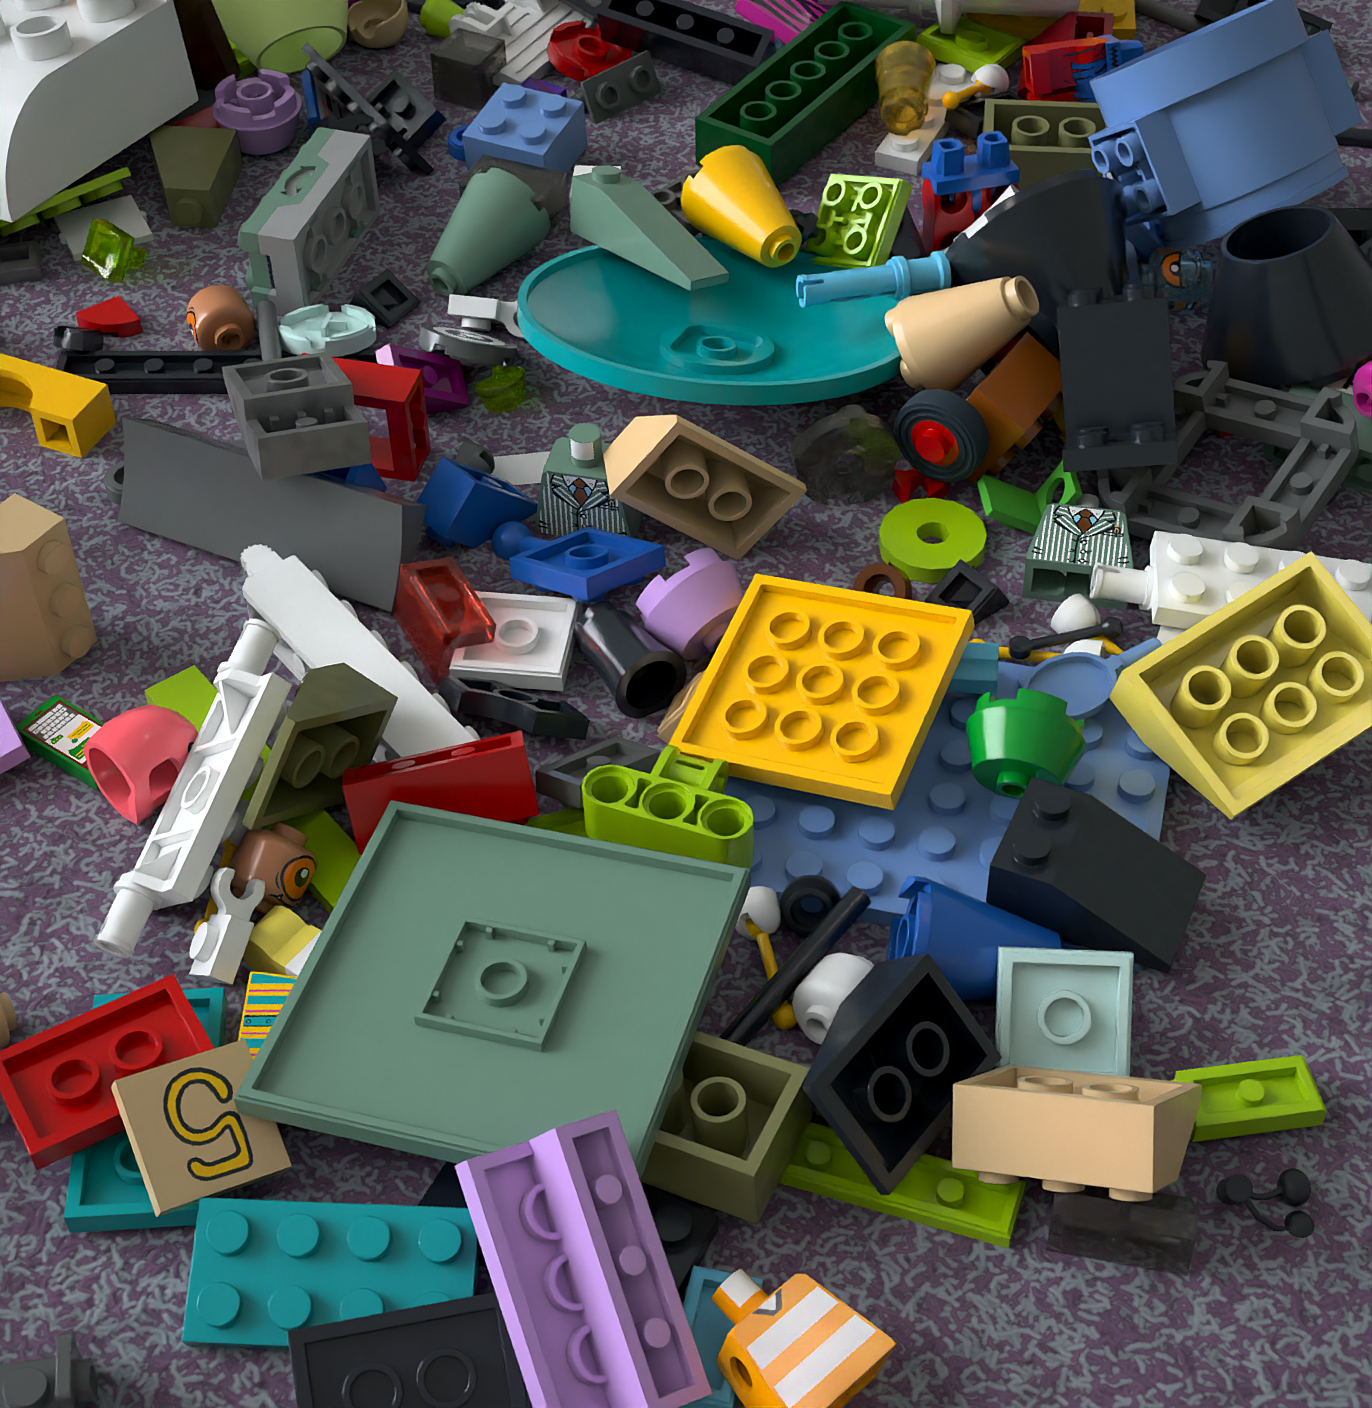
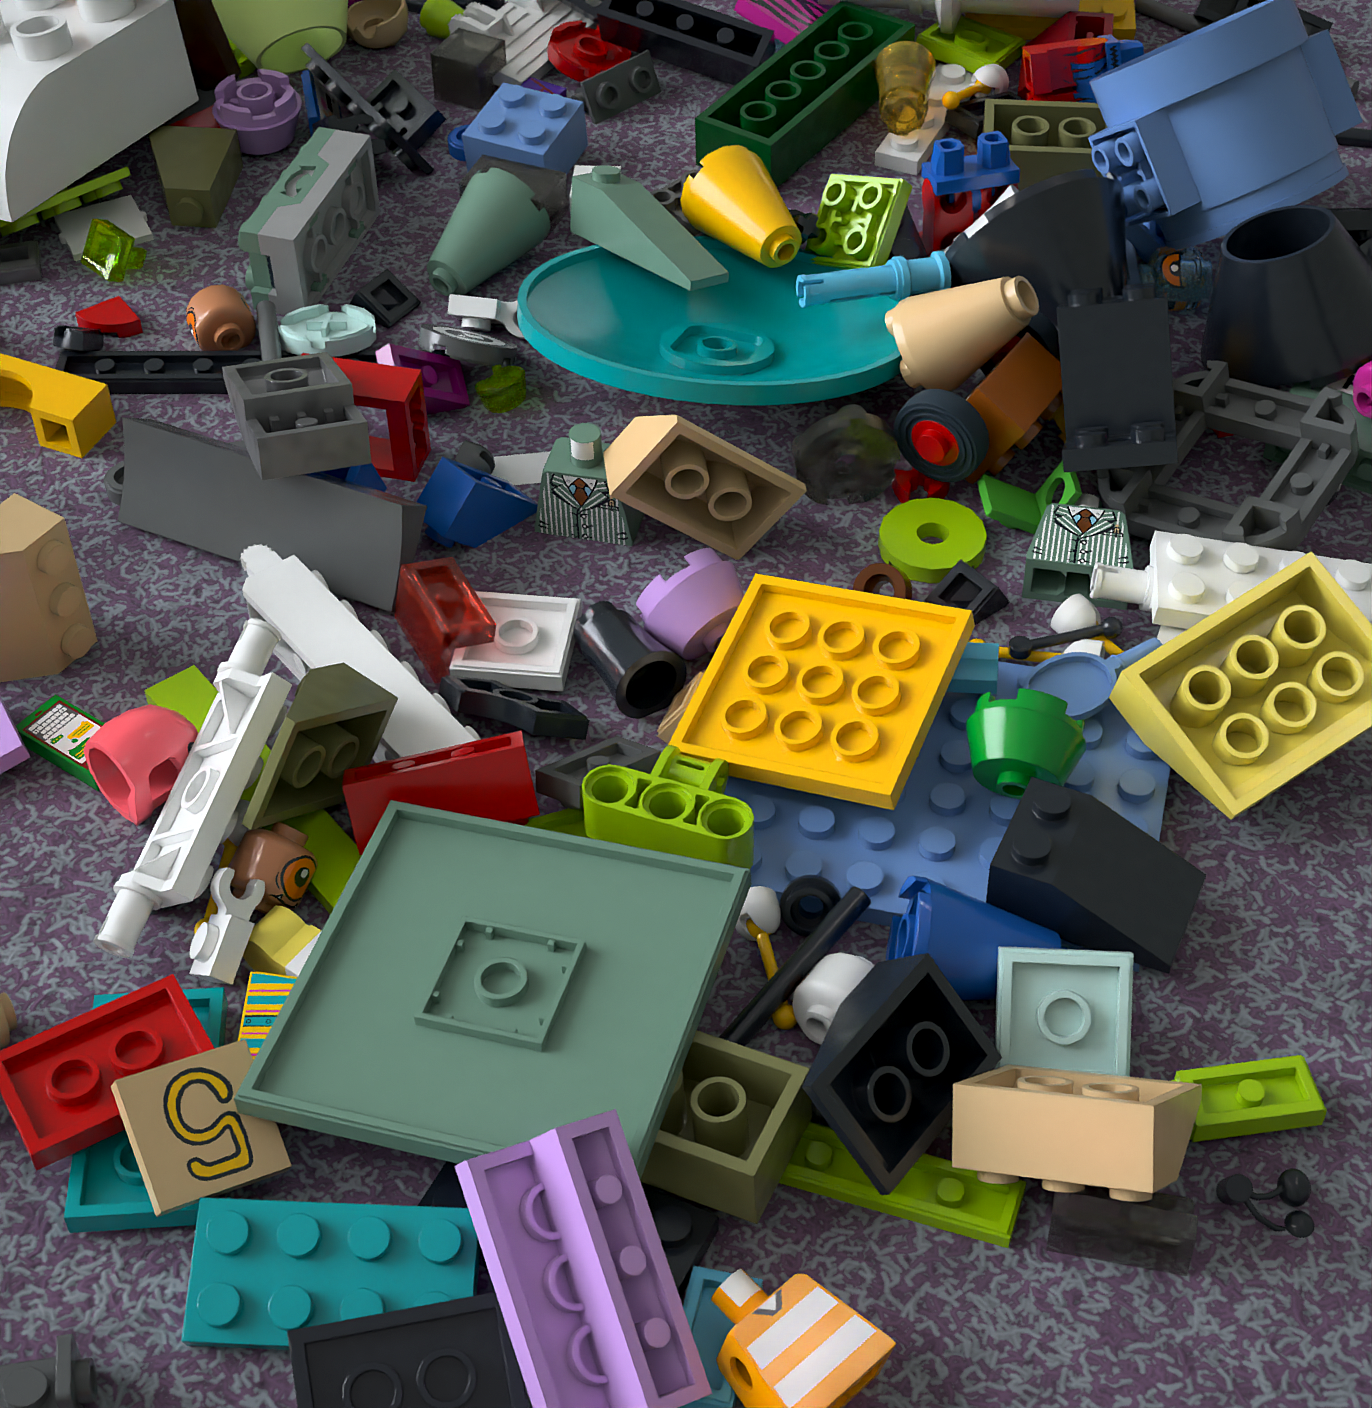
(579, 563): blue plate -> none

